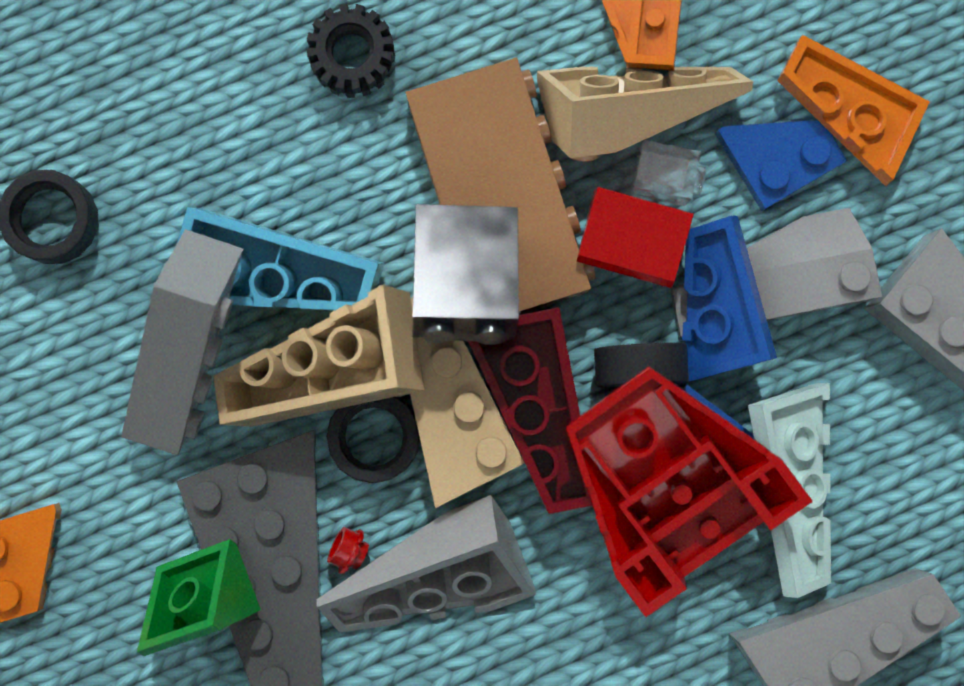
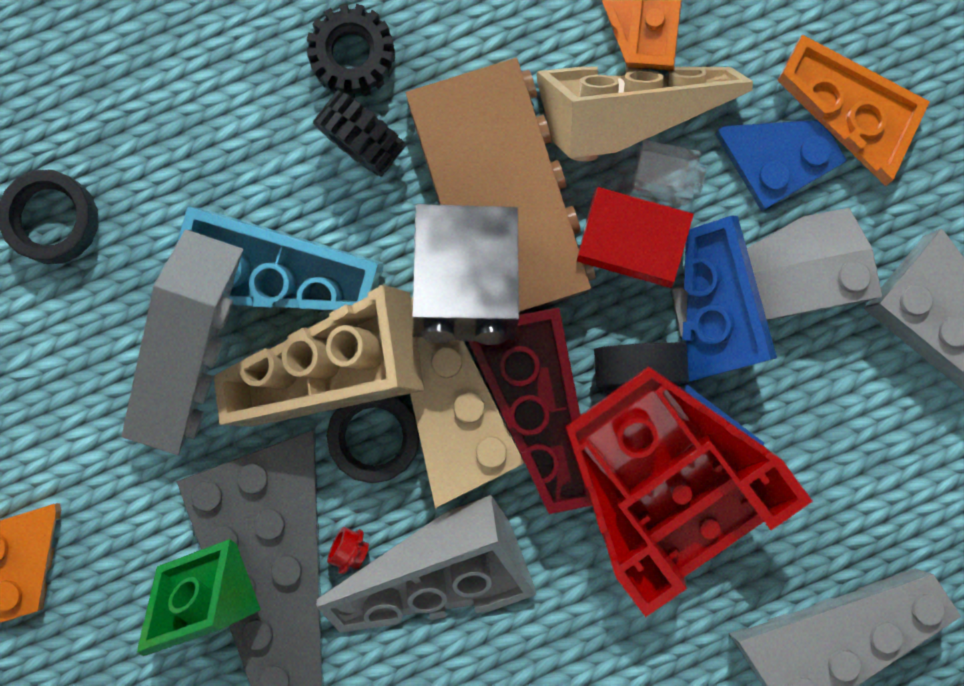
(359, 133): none -> black tyre
(795, 432): light aqua wing -> none

